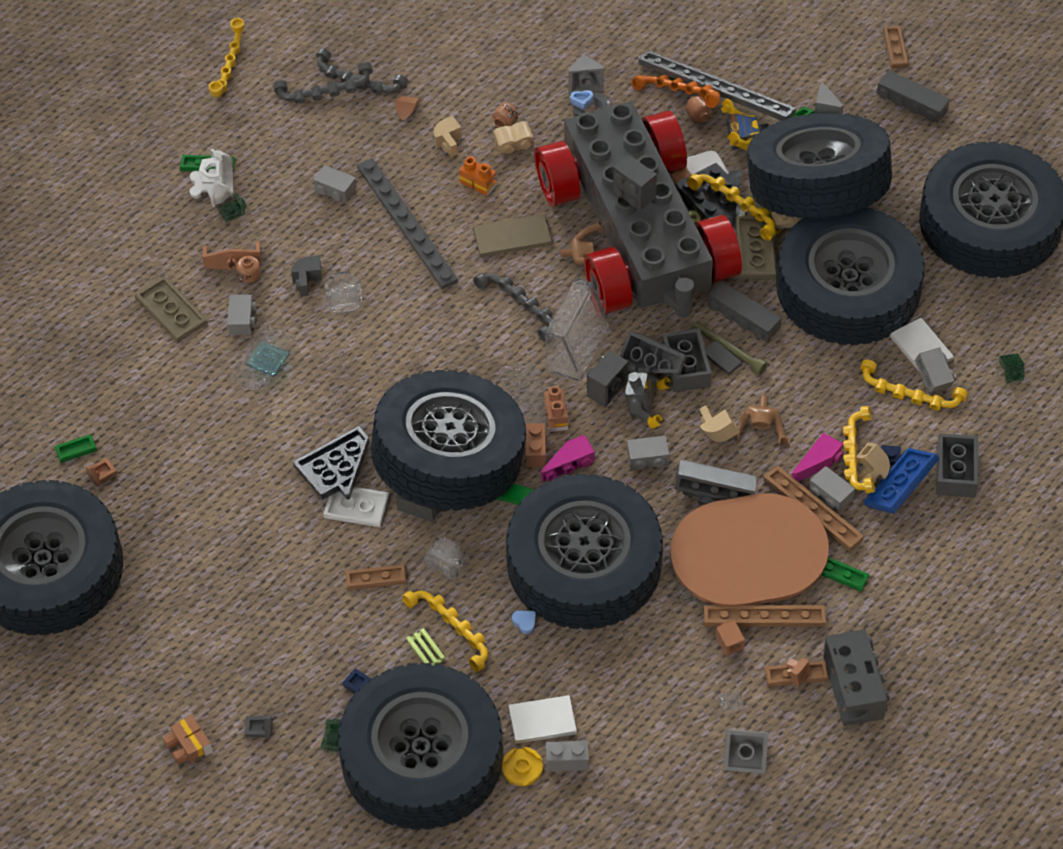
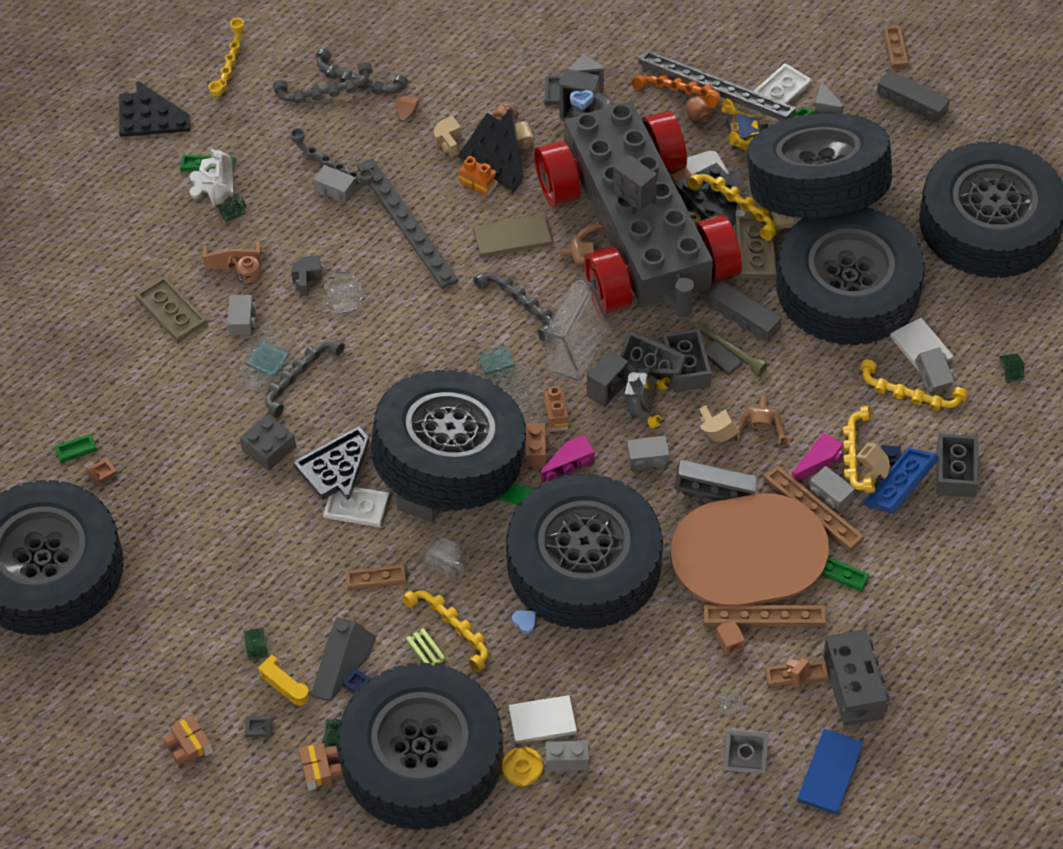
(149, 114): none -> black wing
(255, 644): none -> clear green bracket
(268, 442): none -> dark grey brick
(272, 674): none -> yellow leg
(299, 365): none -> dark grey bar
(316, 766): none -> nougat hips
(345, 650): none -> dark grey wedge
(363, 178): none -> dark grey bar
(495, 360): none -> clear light blue piece
(497, 145): none -> black wing
(552, 90): none -> dark grey tile
(576, 81): none -> dark grey brick
(784, 84): none -> white tile
(830, 771): none -> blue tile

